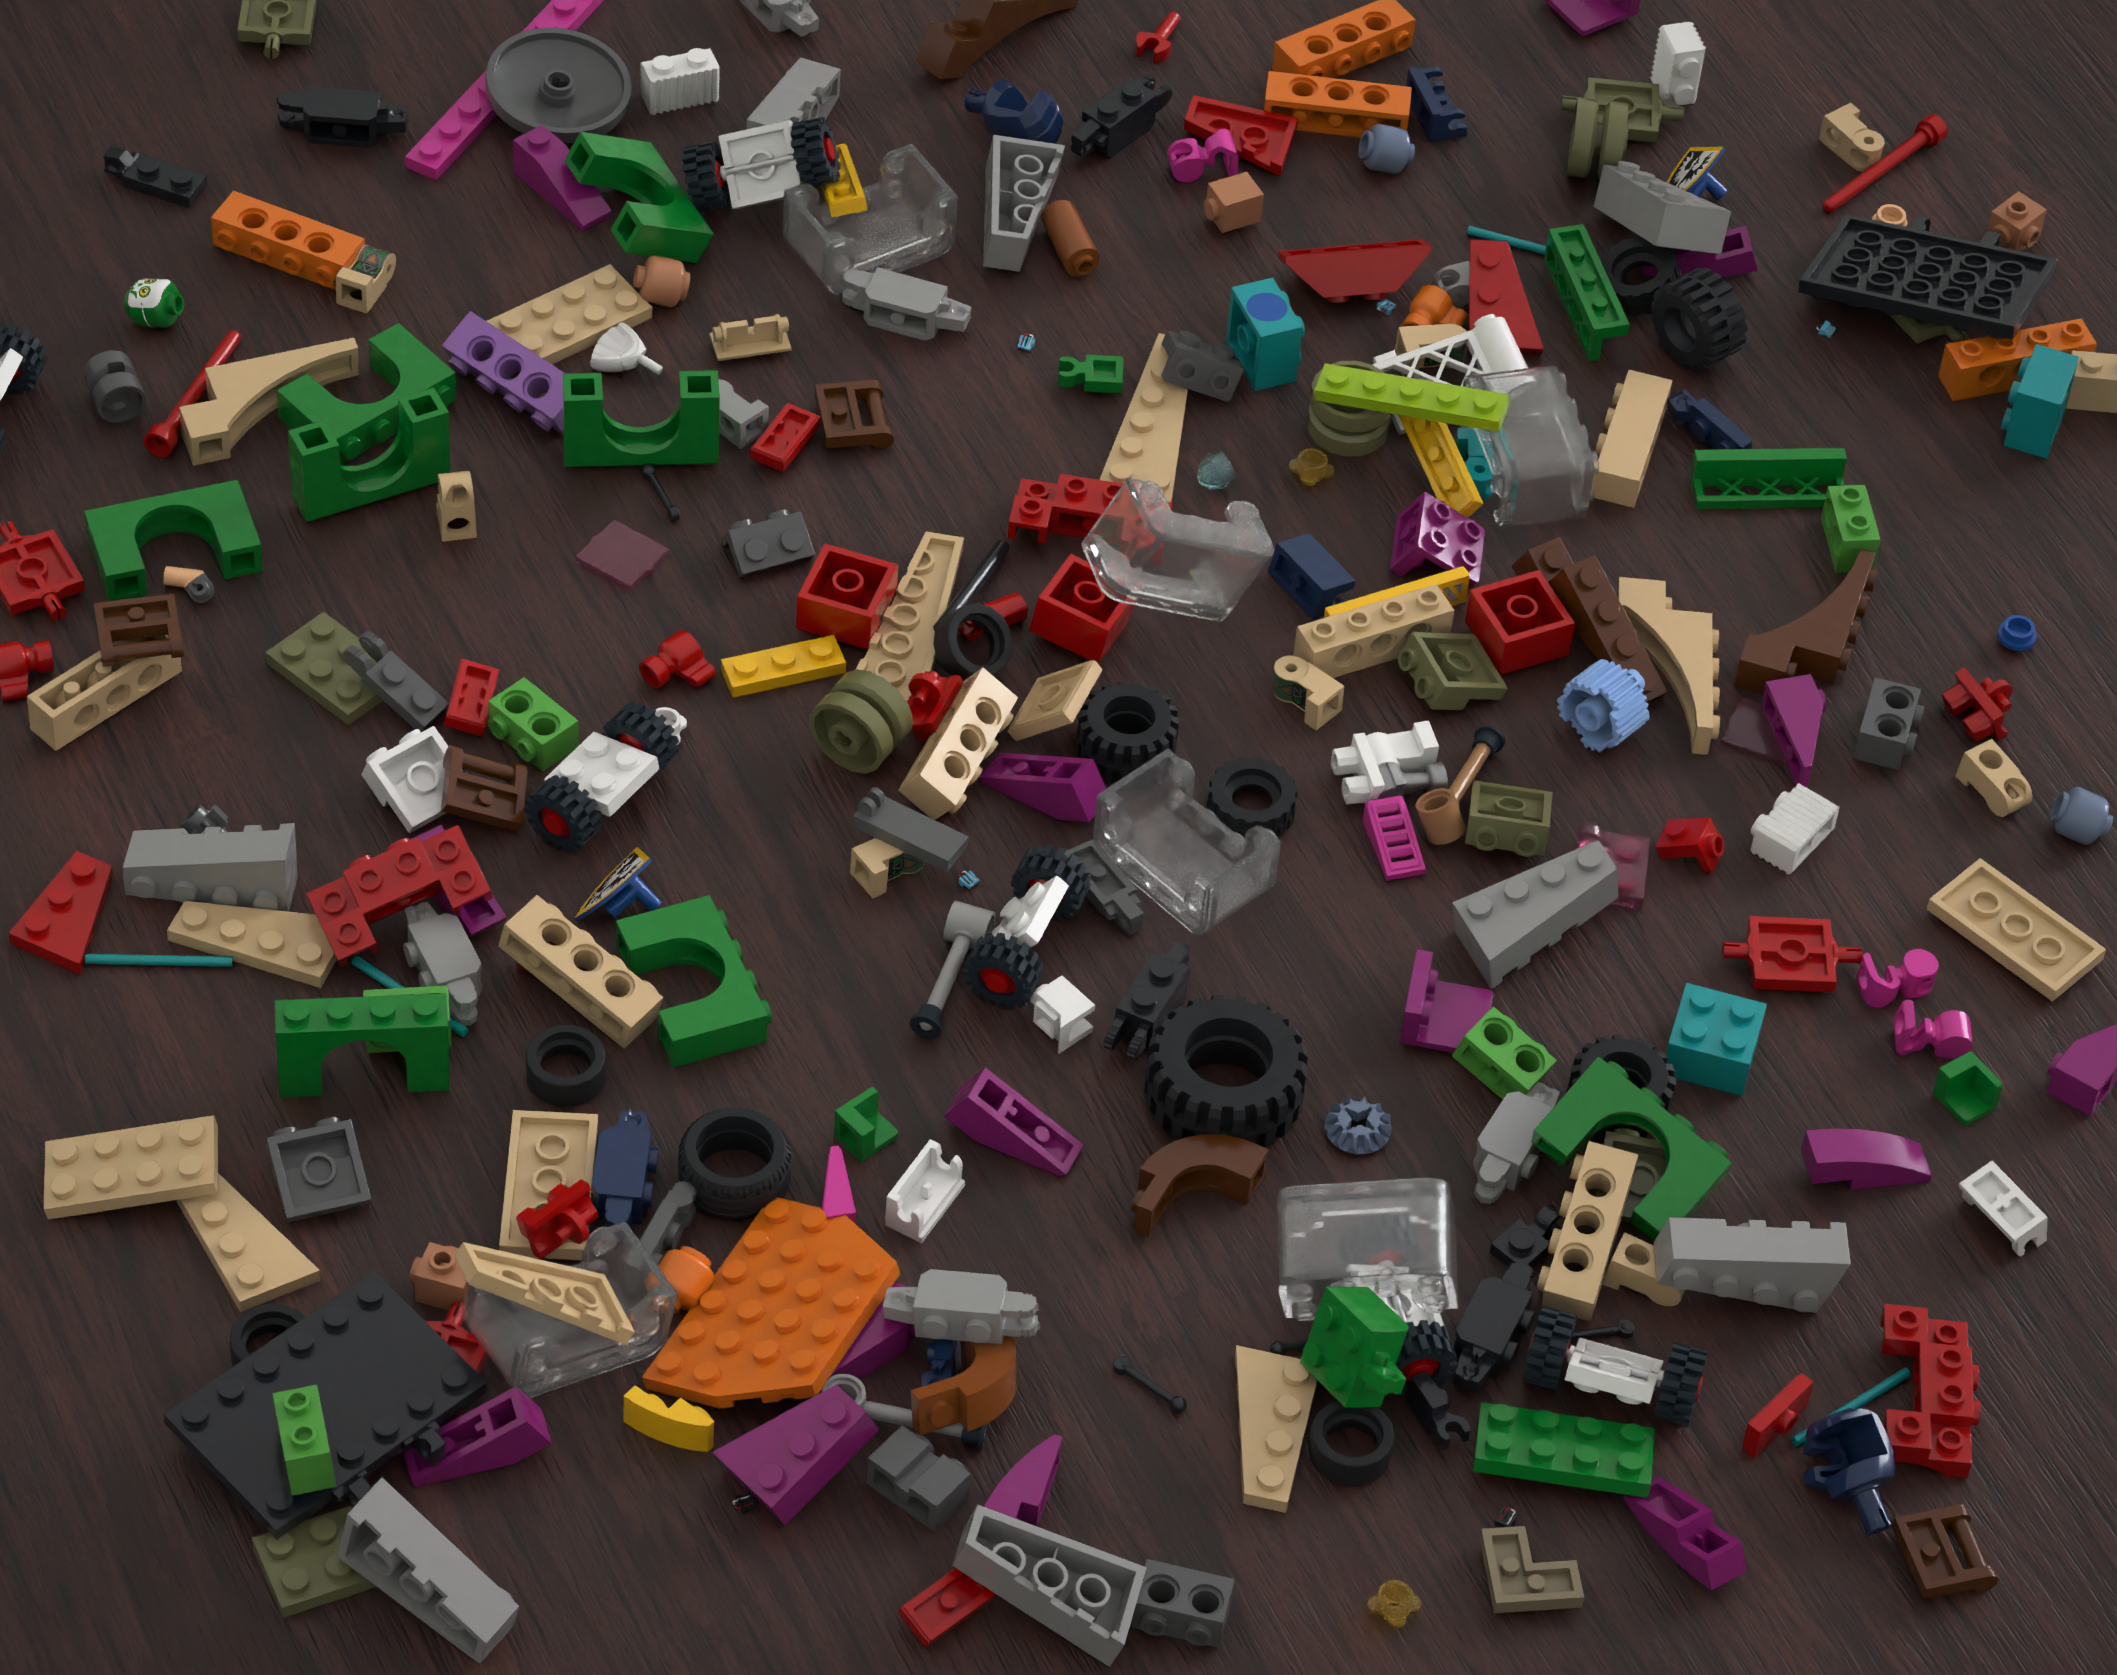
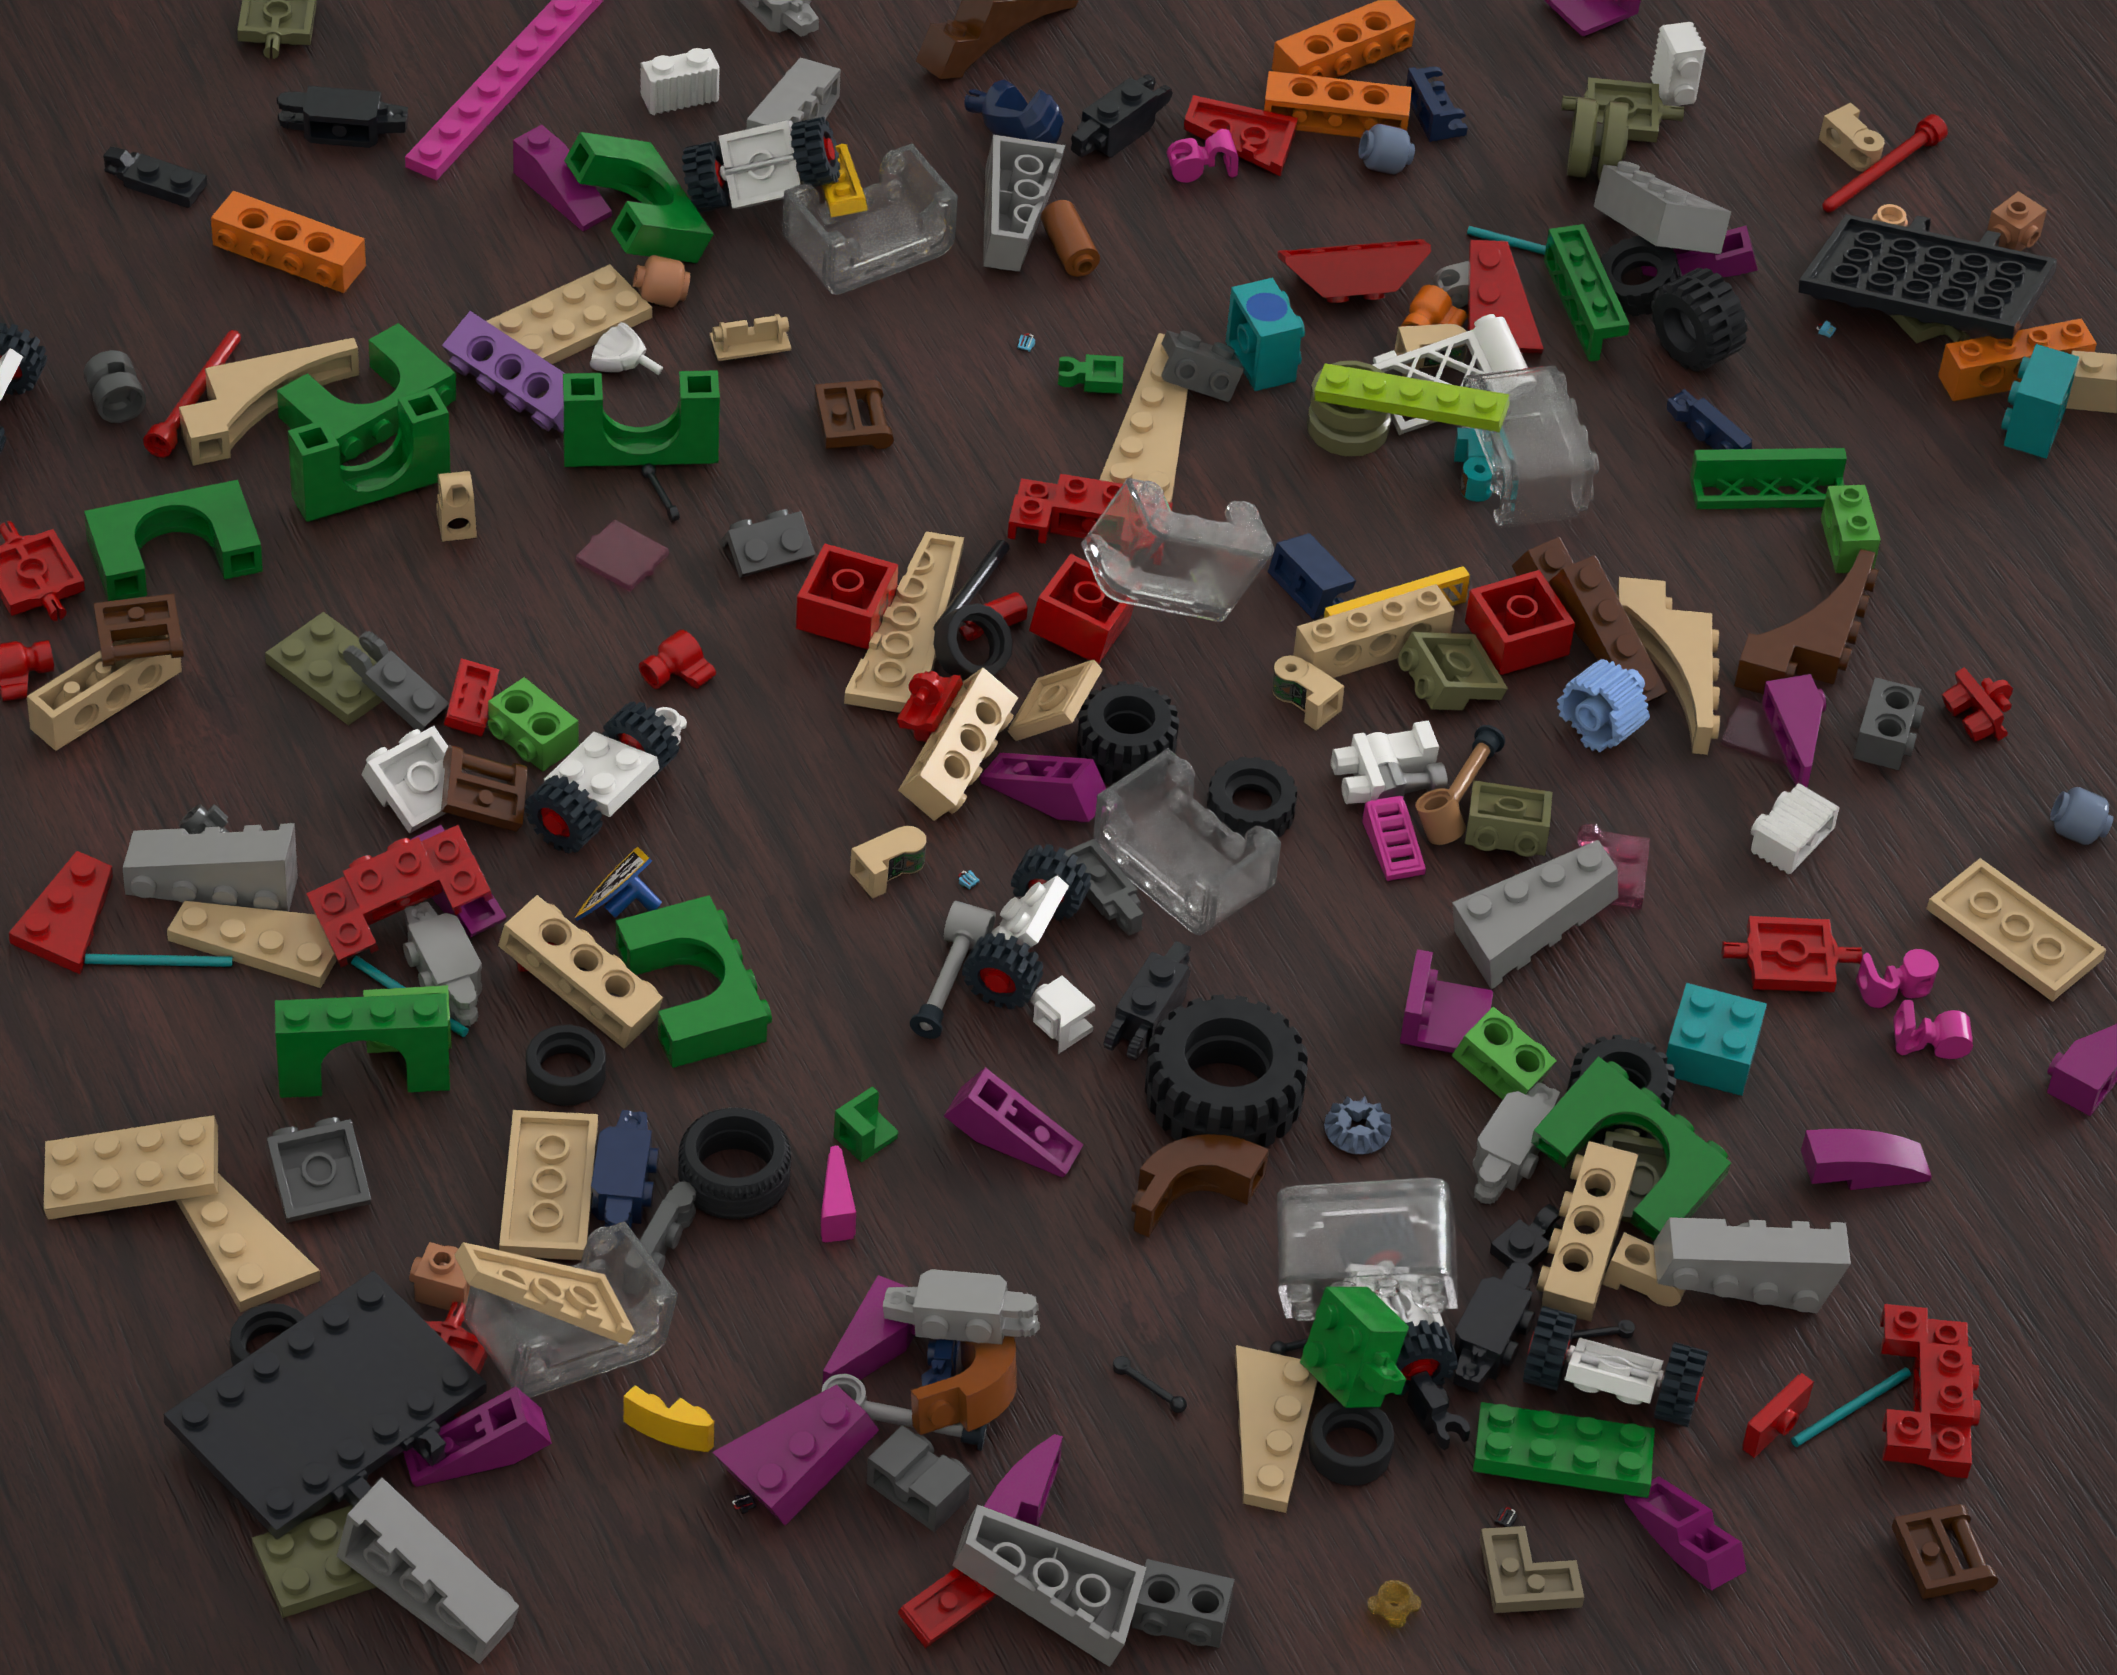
(153, 303): green head -> none
(192, 580): arm -> none
(304, 1440): bright green brick -> none
(367, 273): tan leg -> none
(558, 82): dark grey dish -> none
(561, 1219): red hips -> none
(688, 1274): orange head -> none
(739, 419): light grey leg -> none
(776, 1311): orange plate -> none
(783, 666): yellow plate -> none
(785, 437): red plate -> none
(860, 721): olive wheel -> none
(903, 303): light grey hinge -> none
(909, 830): dark grey hinge -> none
(924, 1193): white hinge -> none
(1158, 39): red bar -> none
(1215, 471): clear light blue plate -> none
(1233, 202): nougat brick -> none
(1311, 466): clear yellow plate -> none
(1386, 306): medium azure piece -> none
(1438, 533): magenta bracket -> none
(1443, 464): yellow tile -> none
(1630, 437): tan brick -> none
(1692, 839): red bracket -> none
(1693, 172): shield -> none
(1859, 1460): dark blue piece -> none
(1967, 1088): green panel -> none
(1995, 778): tan leg -> none
(2005, 1206): white hinge -> none
(2017, 633): blue plate -> none

